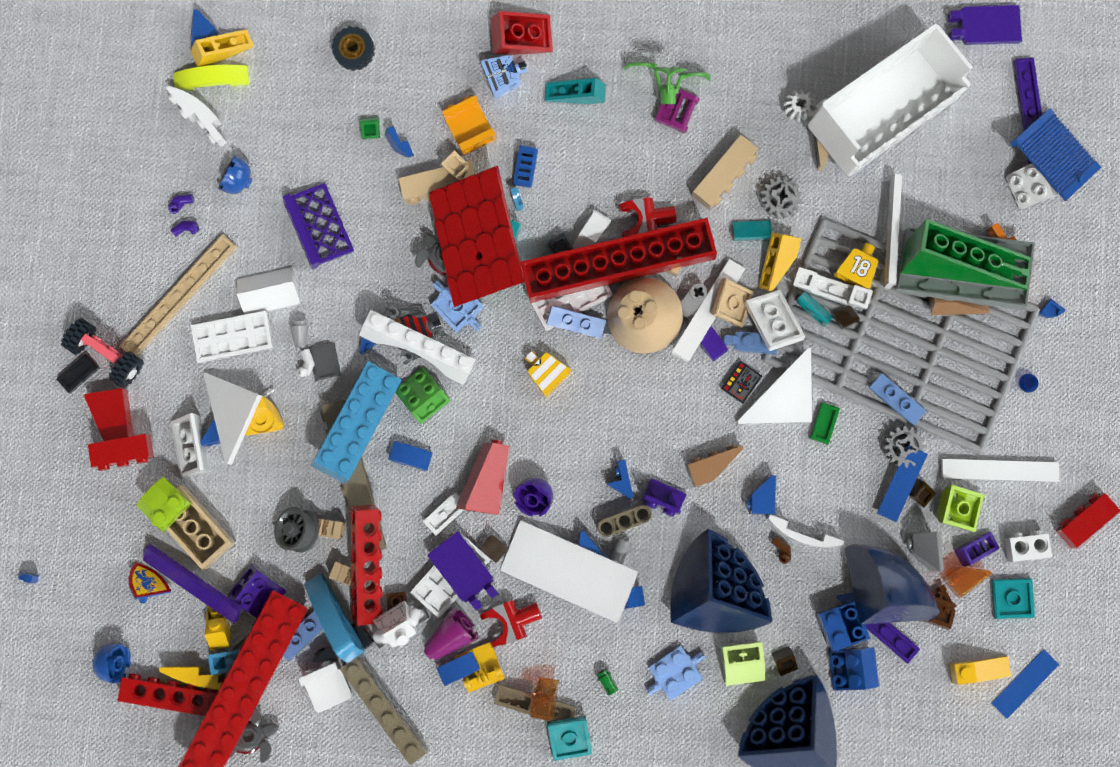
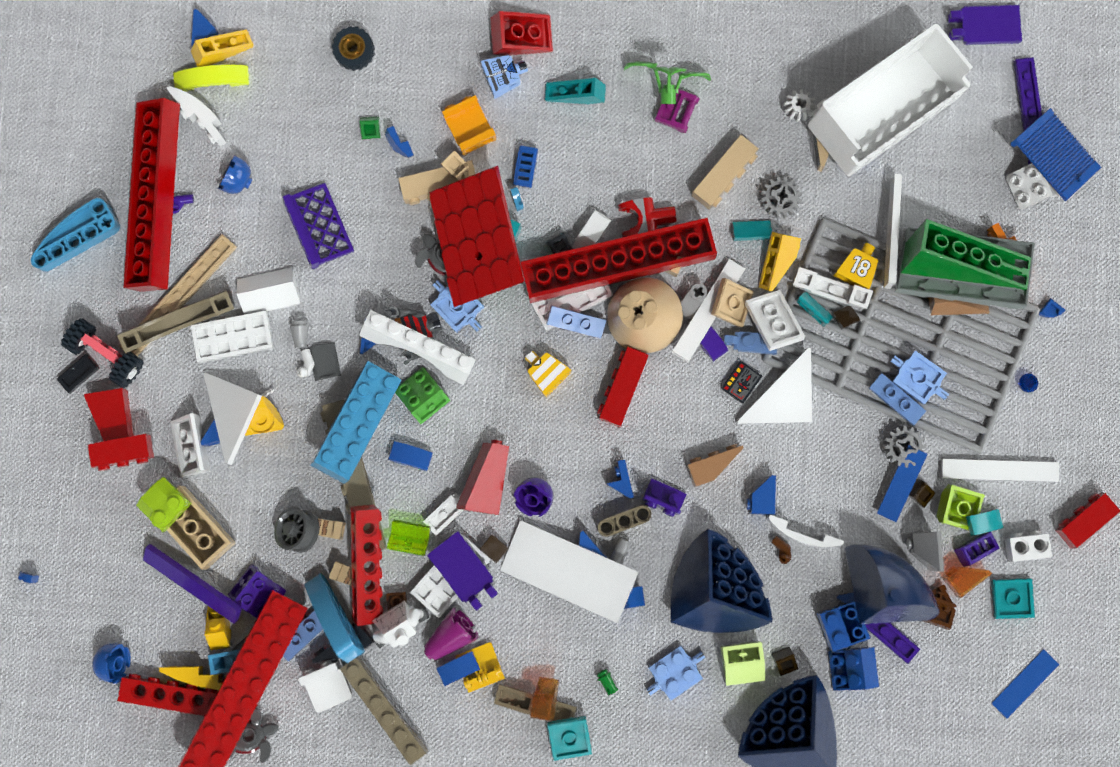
(74, 227): none -> dark azure beam
(146, 583): shield -> none
(151, 195): none -> red brick
(175, 320): none -> dark tan arch
(185, 225): dark purple arm -> none
(409, 537): none -> clear neon green panel
(512, 620): red connector -> none
(623, 387): none -> red brick
(824, 423): green tile -> none
(919, 377): none -> light blue plate
(979, 670): yellow slope -> none
(984, 522): none -> teal slope

